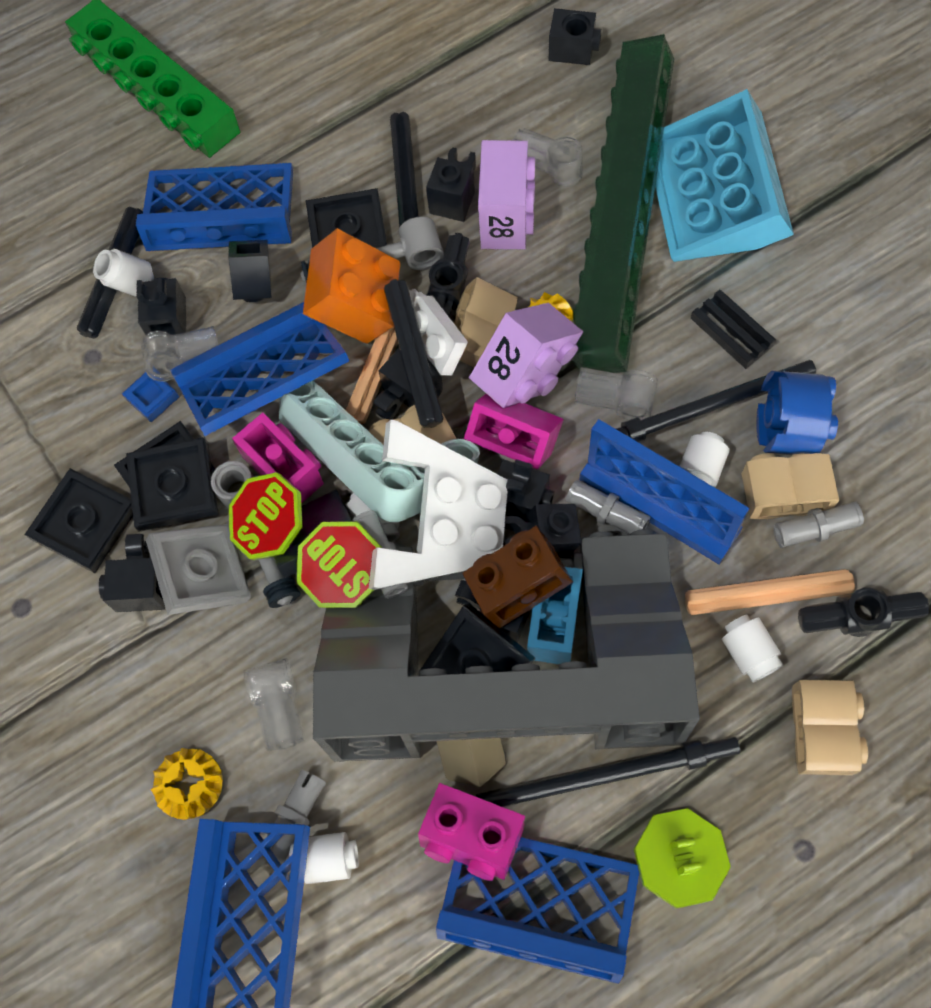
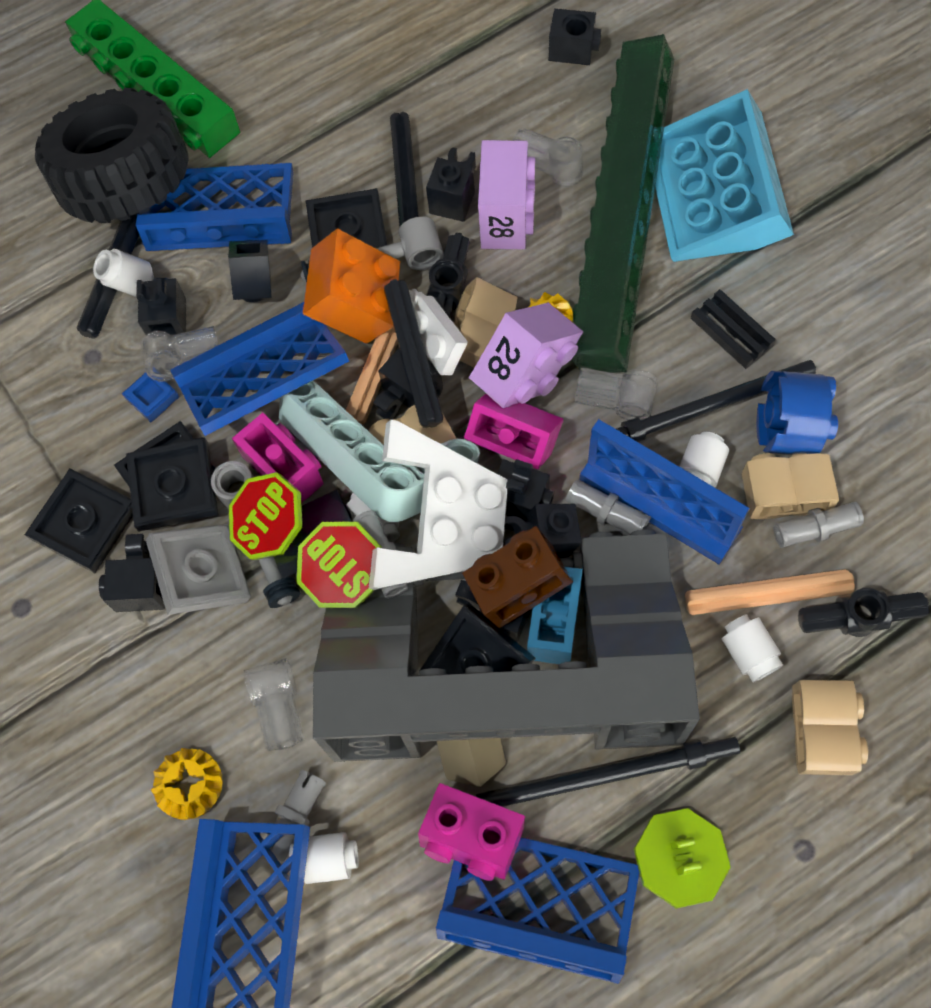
(112, 155): none -> black tyre

